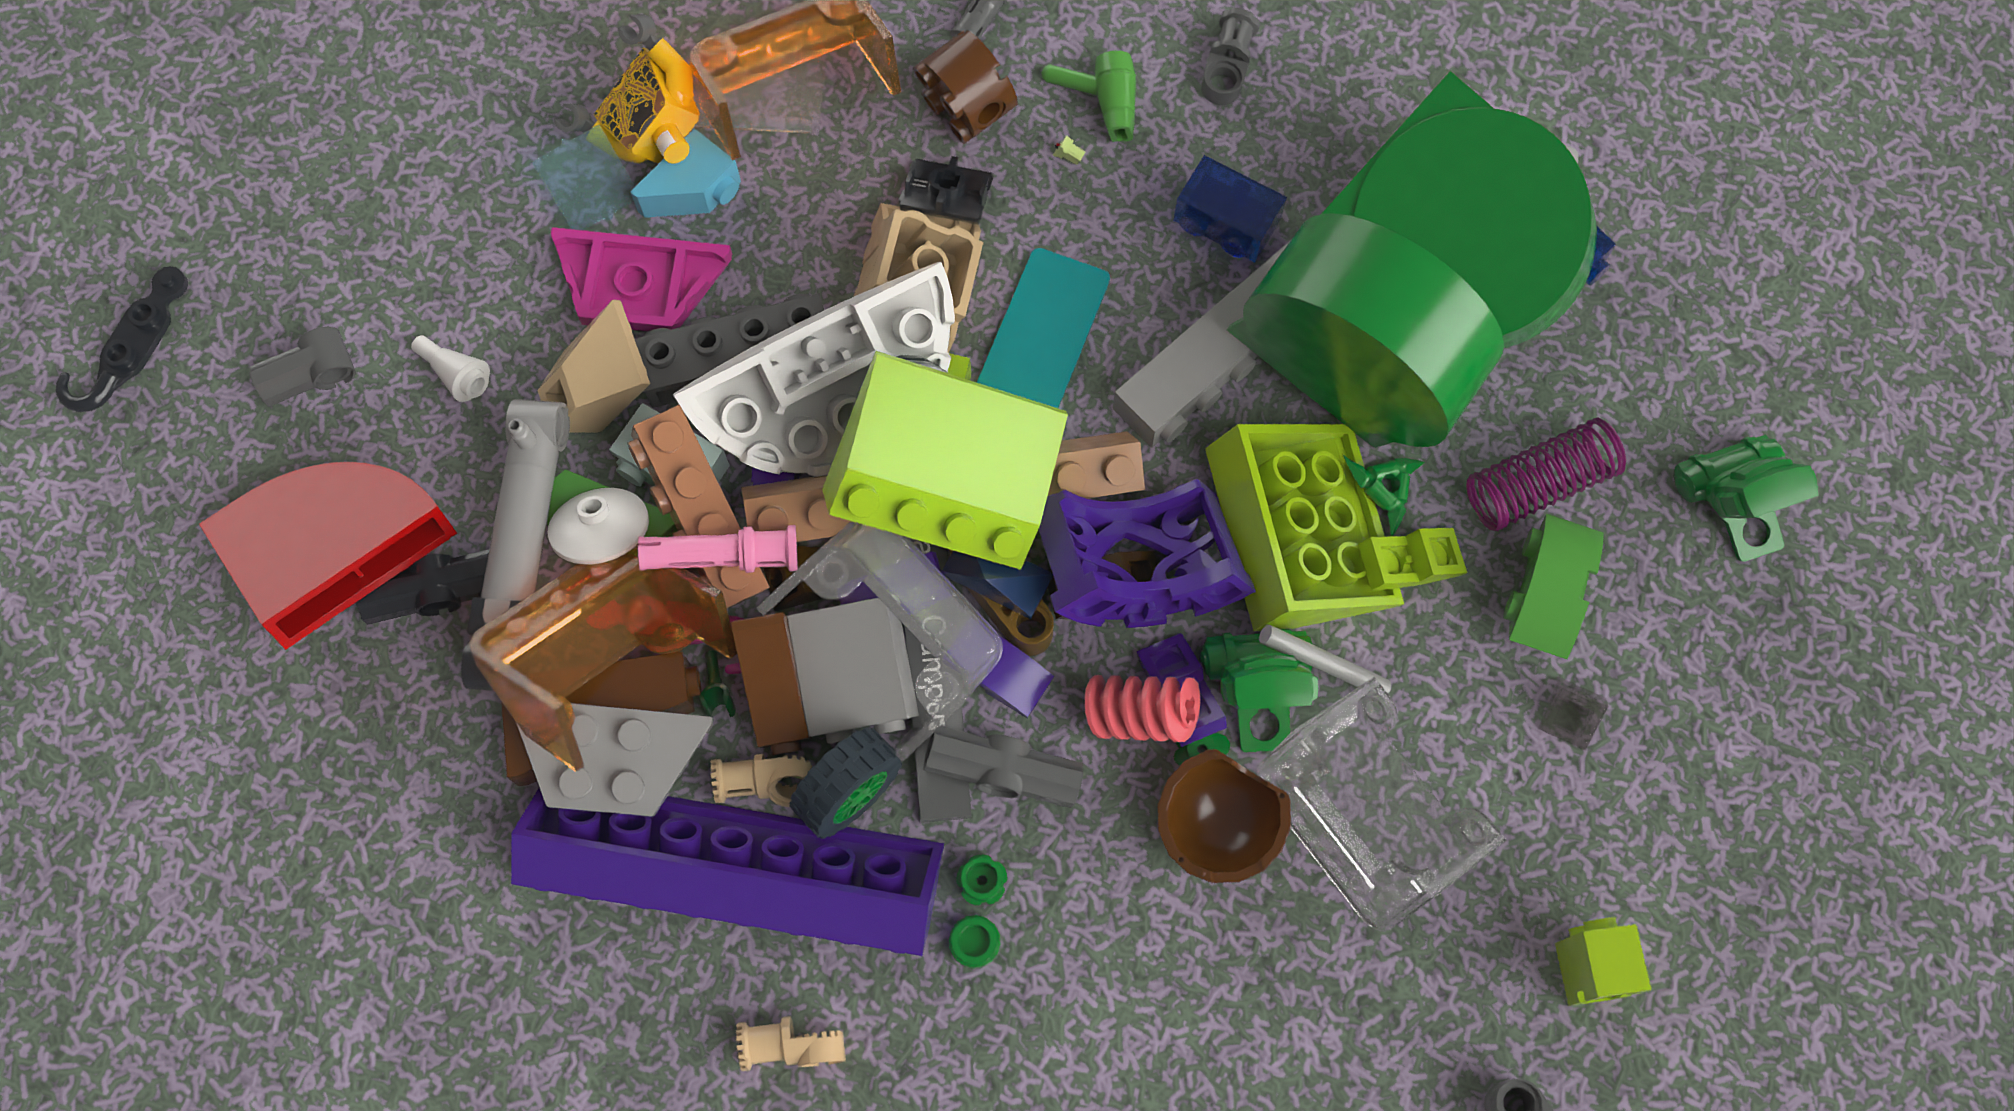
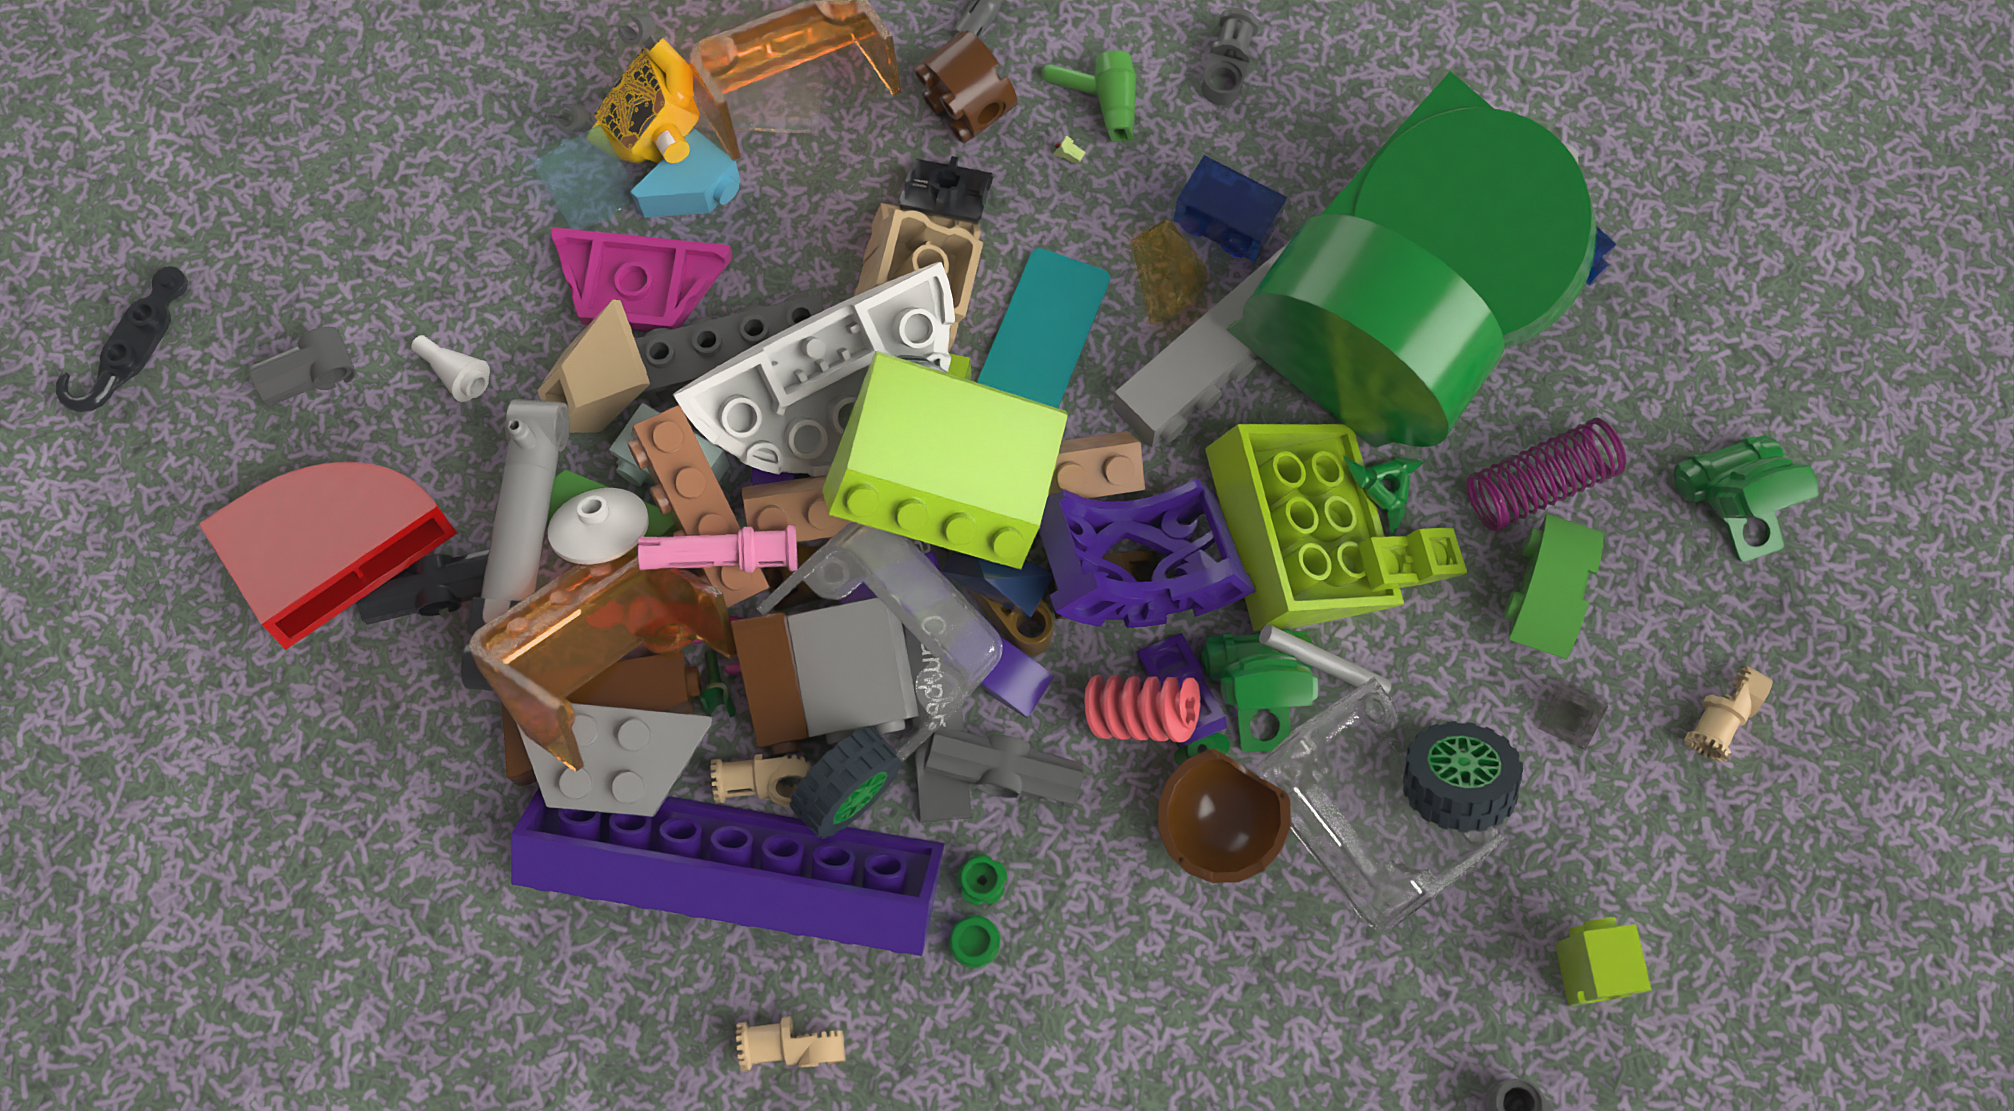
(1167, 271): none -> clear yellow slope
(1462, 776): none -> black wheel
(1725, 715): none -> tan connector

